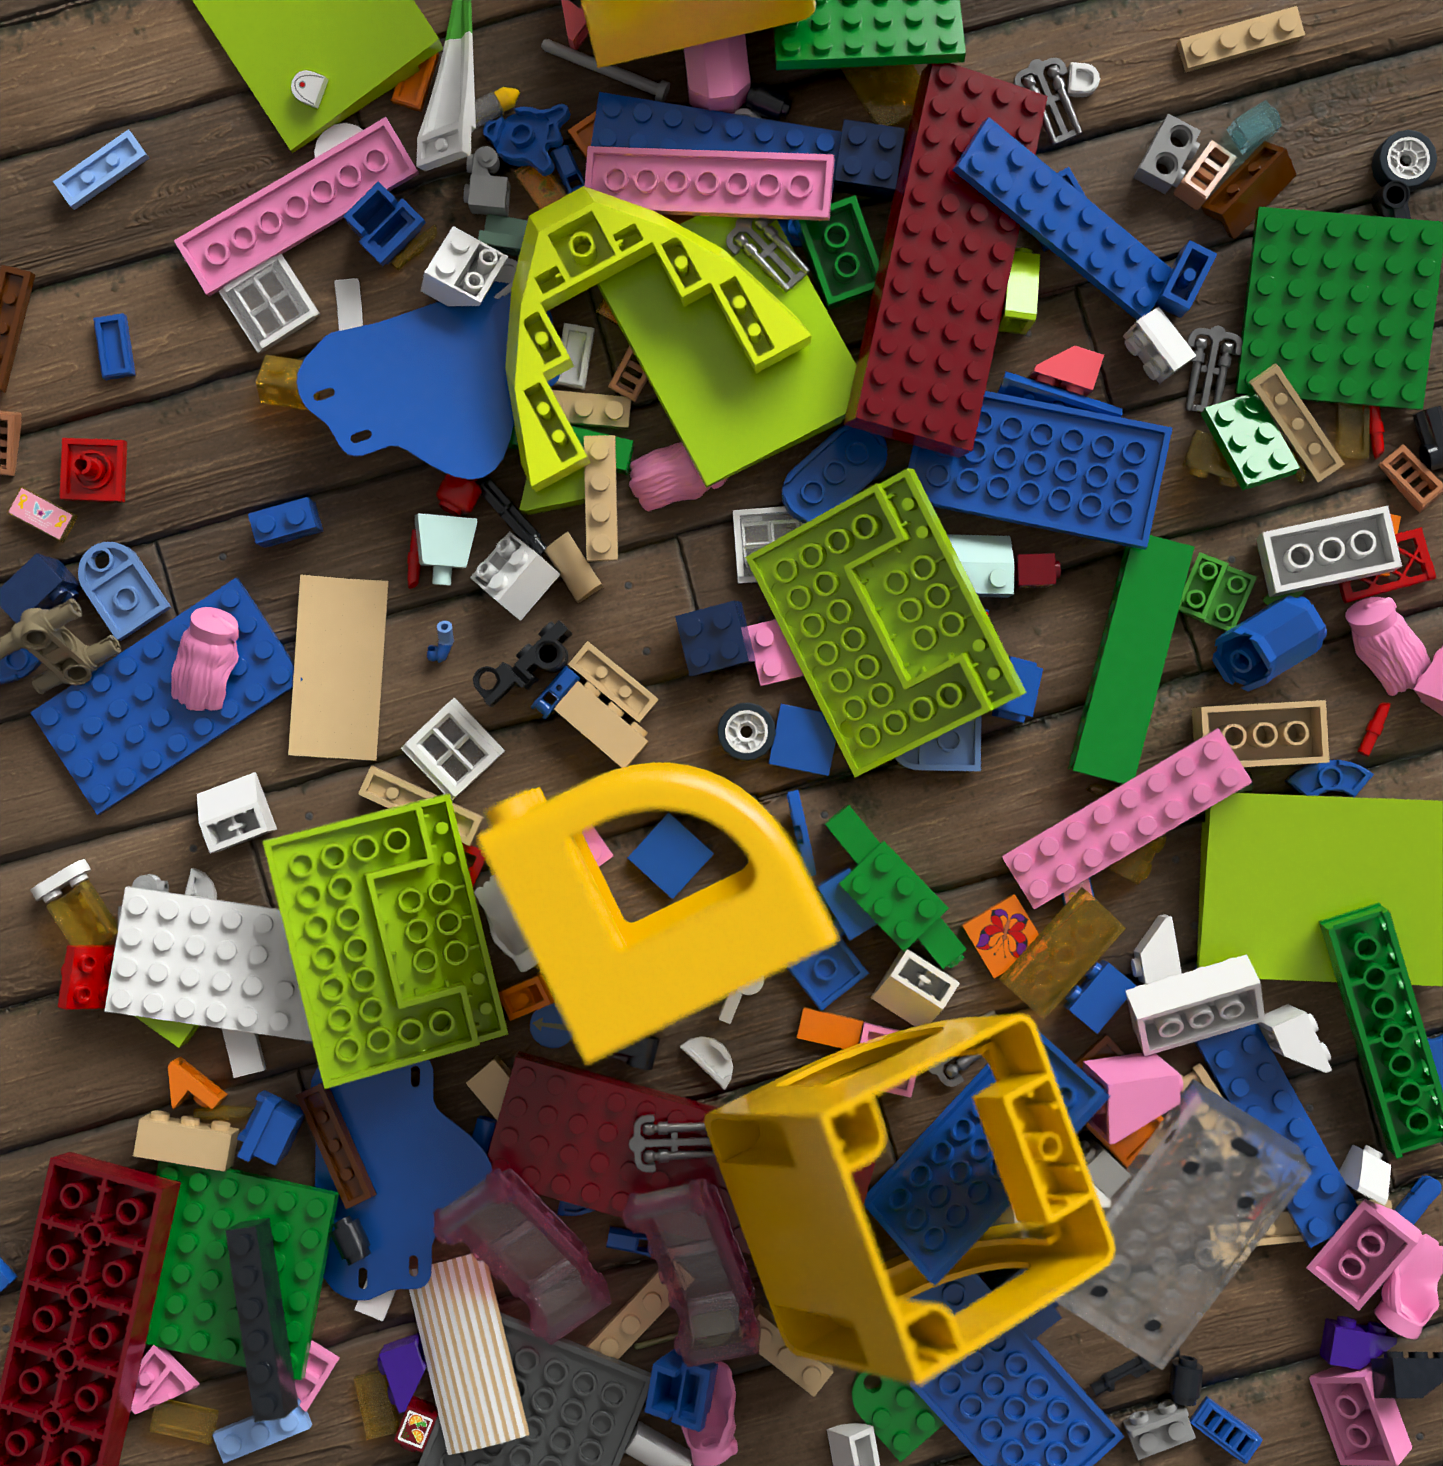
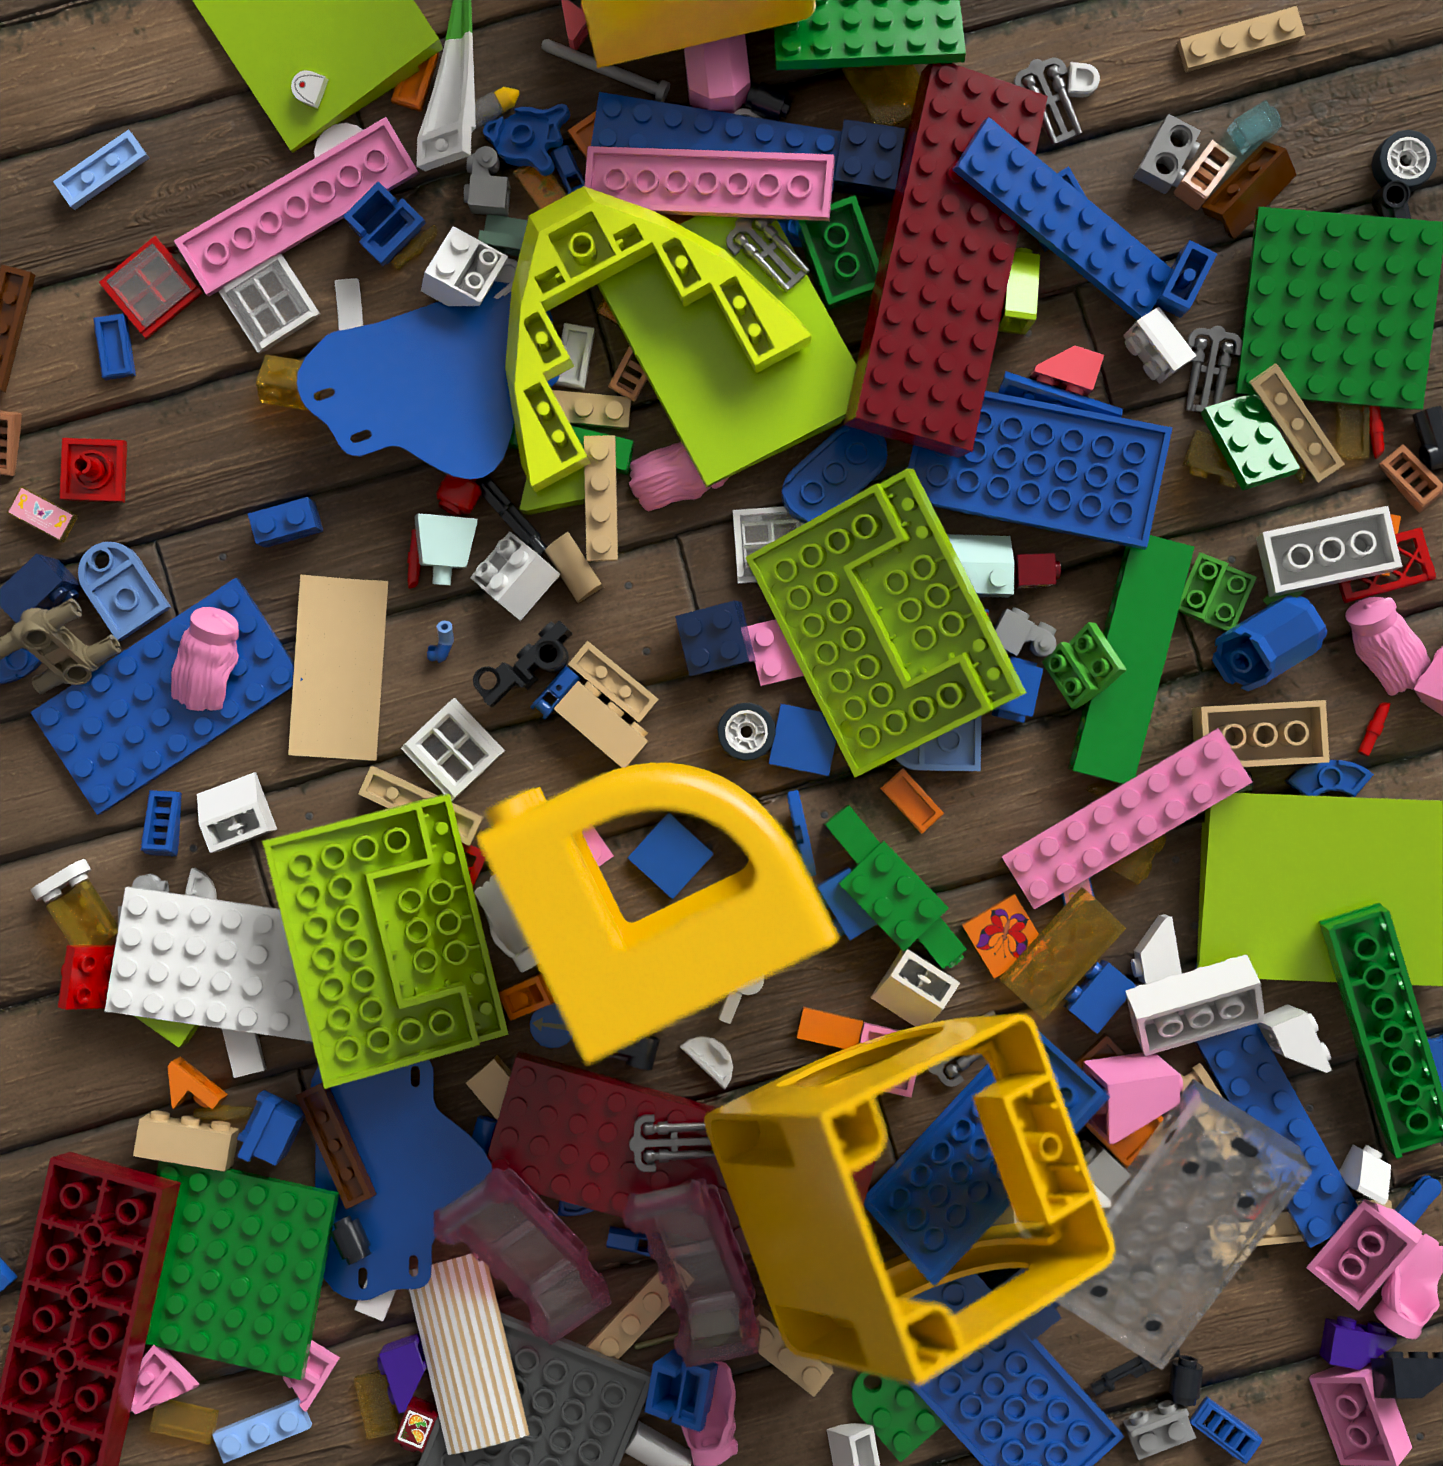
(150, 287): none -> clear piece
(151, 822): none -> blue slope
(262, 1319): black brick -> none
(828, 973): blue tile -> none
(911, 800): none -> orange tile
(1015, 629): none -> light grey brick
(1084, 666): none -> bright green slope

